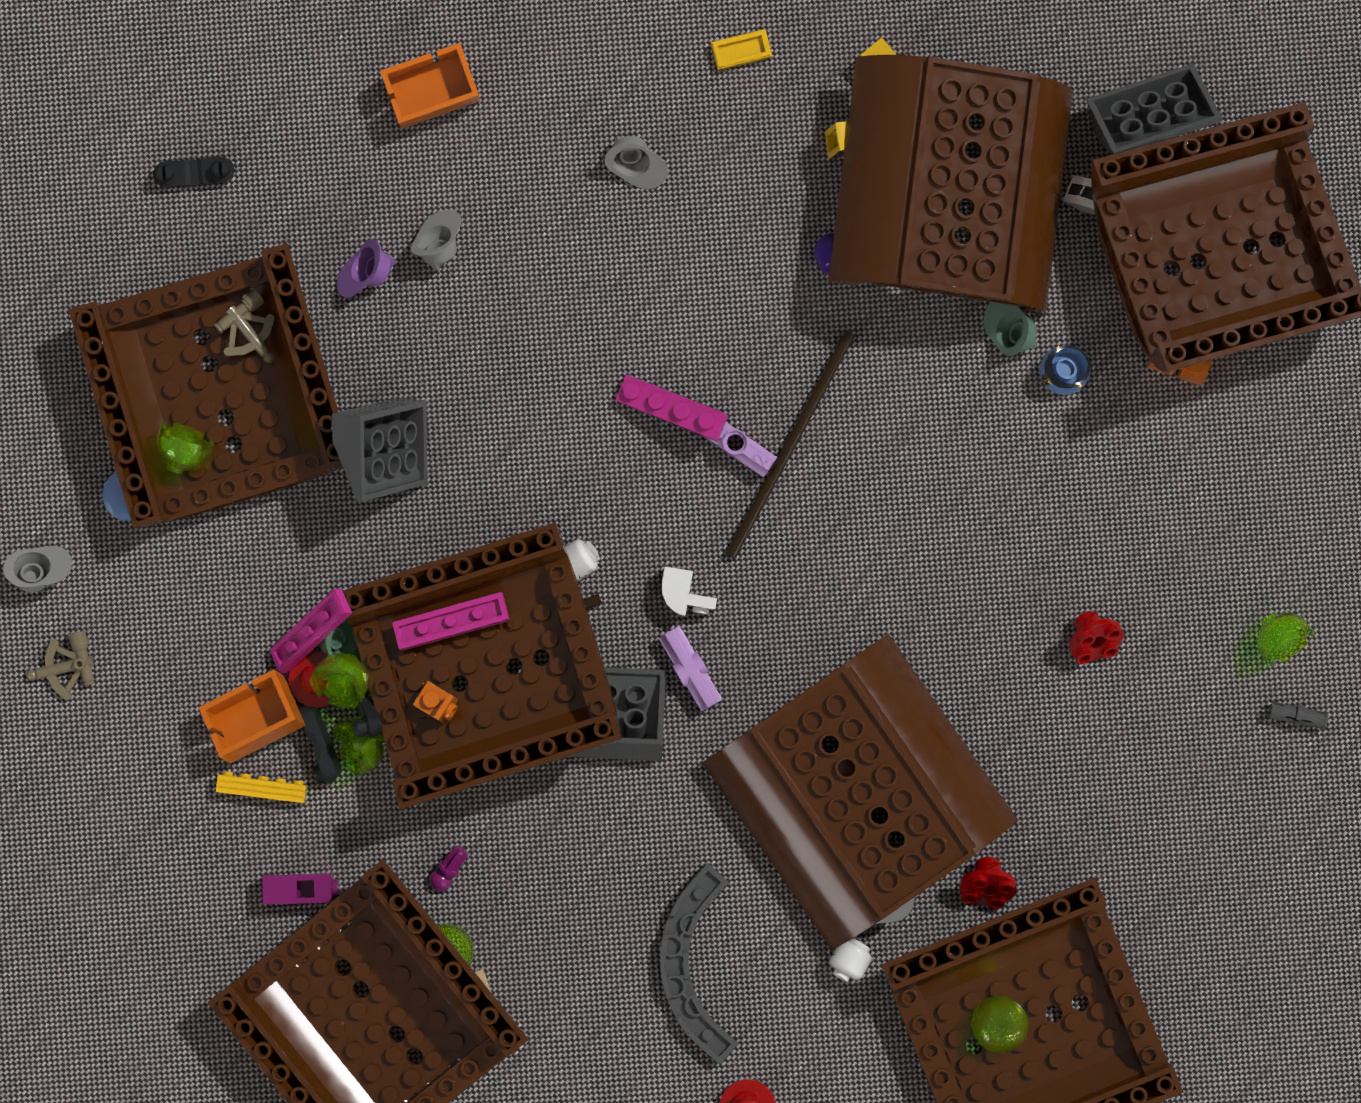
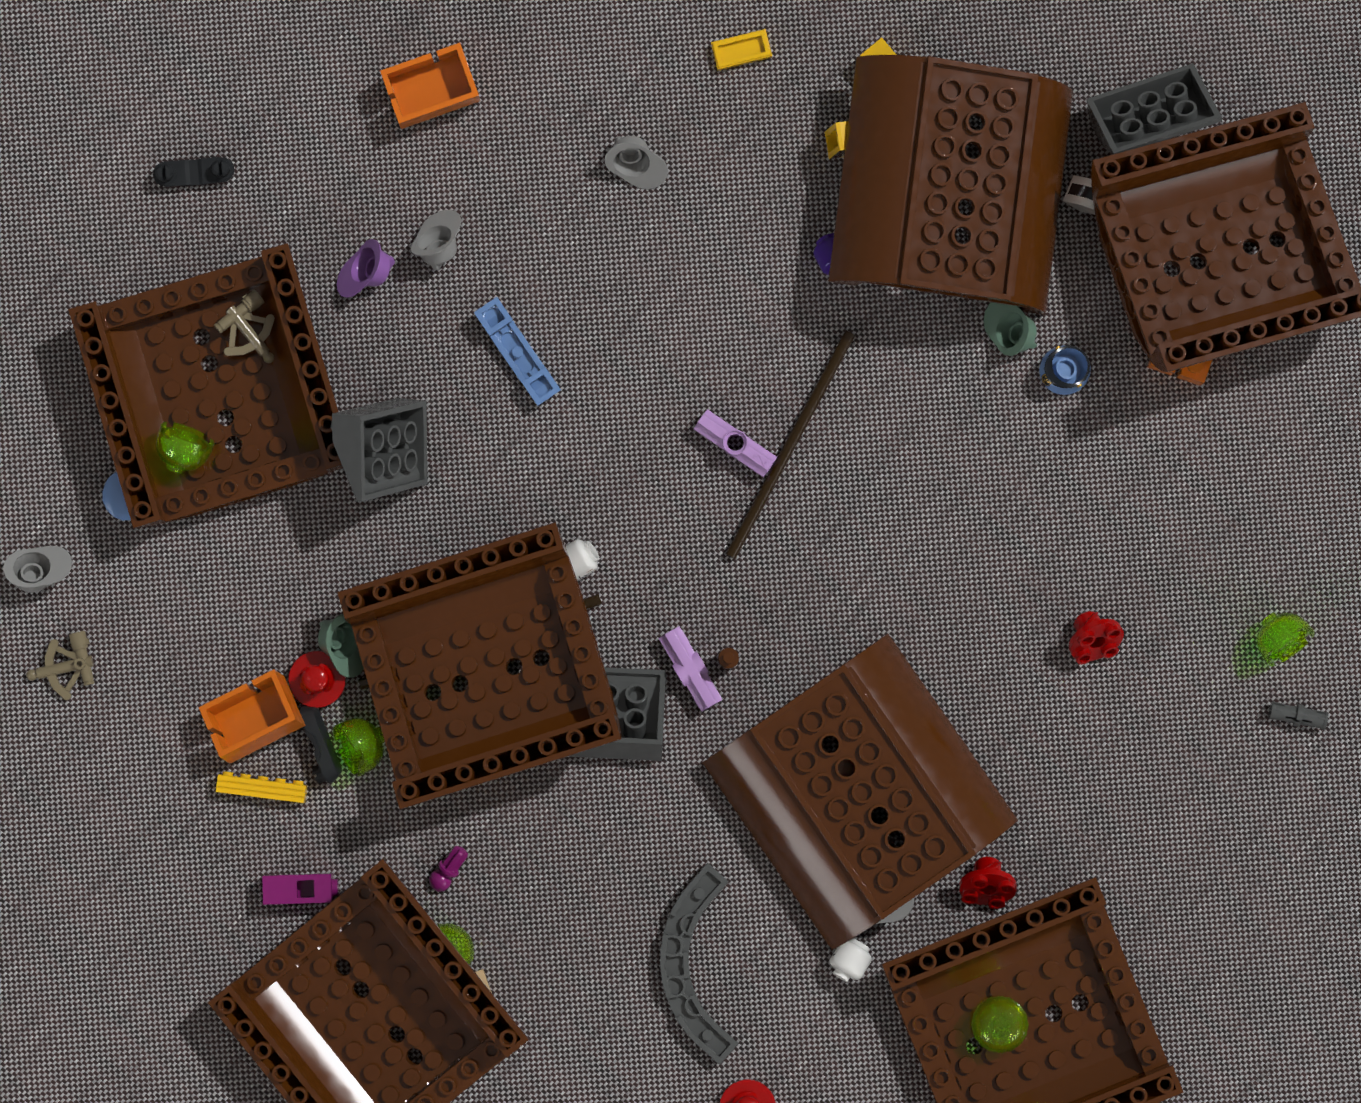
(310, 631): dark pink tile -> none
(345, 679): clear neon green cylinder -> none
(371, 722): black piece -> none
(436, 702): orange bracket -> none
(451, 621): dark pink plate -> none
(517, 351): none -> medium blue slope
(671, 407): dark pink plate -> none
(676, 594): white brick -> none
(728, 658): none -> reddish brown cylinder

